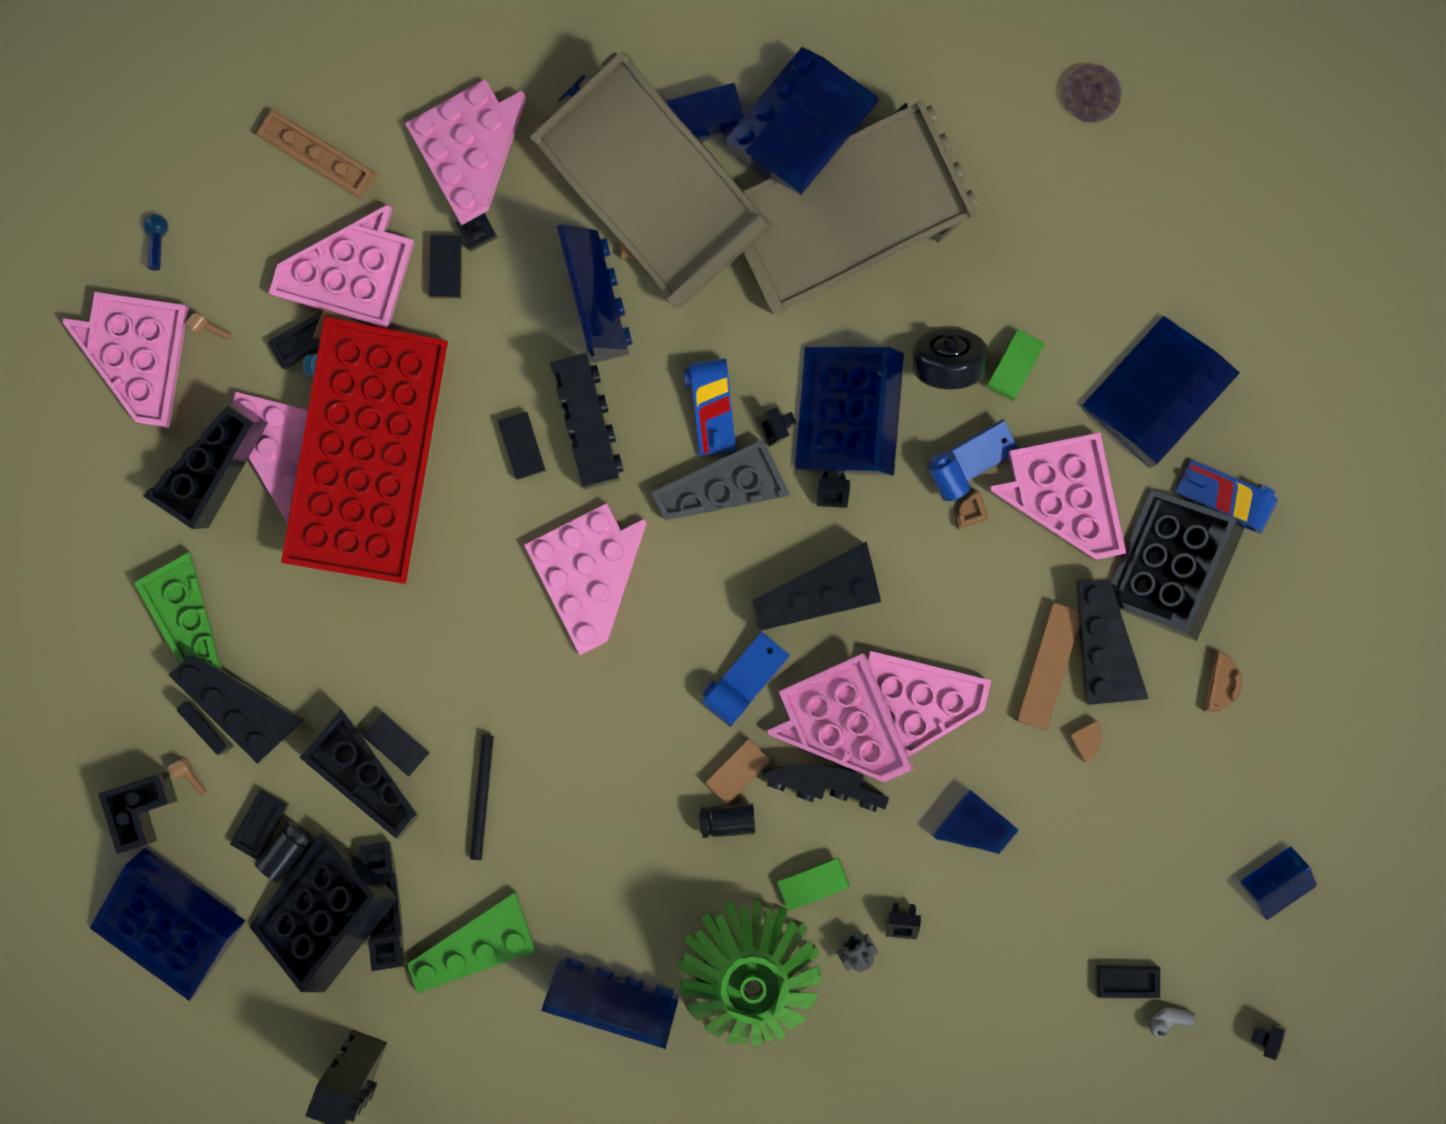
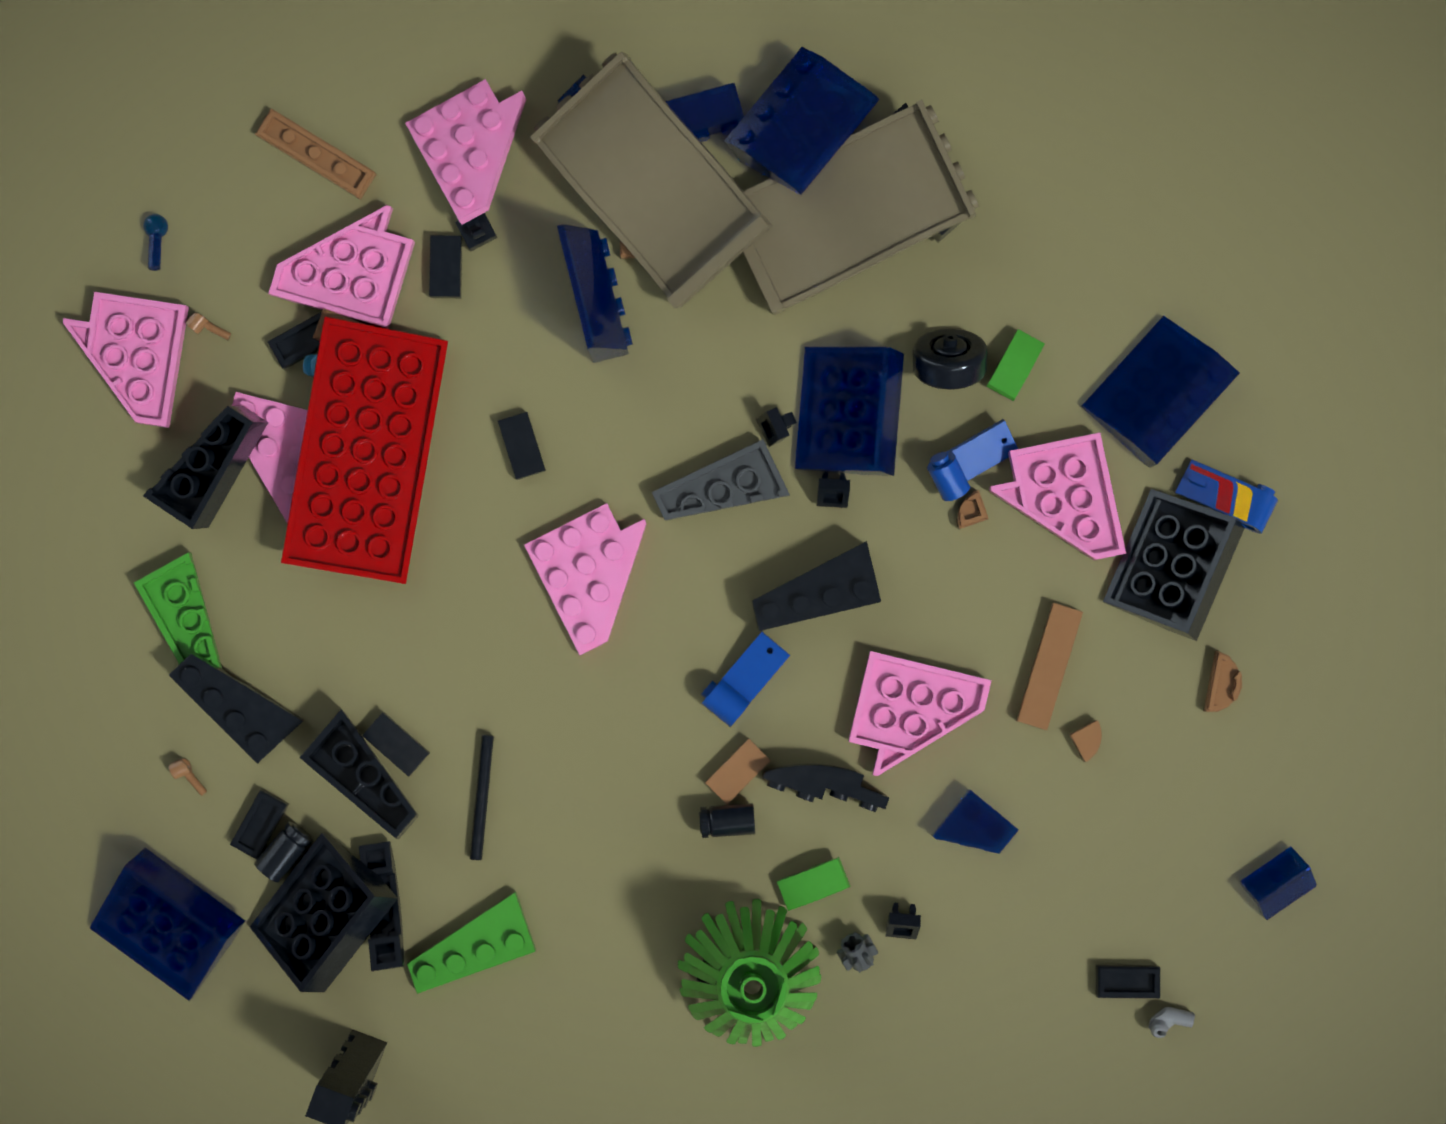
(128, 809): black brick -> none
(204, 727): black tile -> none
(586, 421): black wedge -> none
(611, 1002): clear blue slope -> none
(712, 406): blue door -> none
(845, 721): bright pink wing -> none
(1092, 93): wheel -> none
(1106, 650): black wing -> none
(1272, 1040): black tile -> none

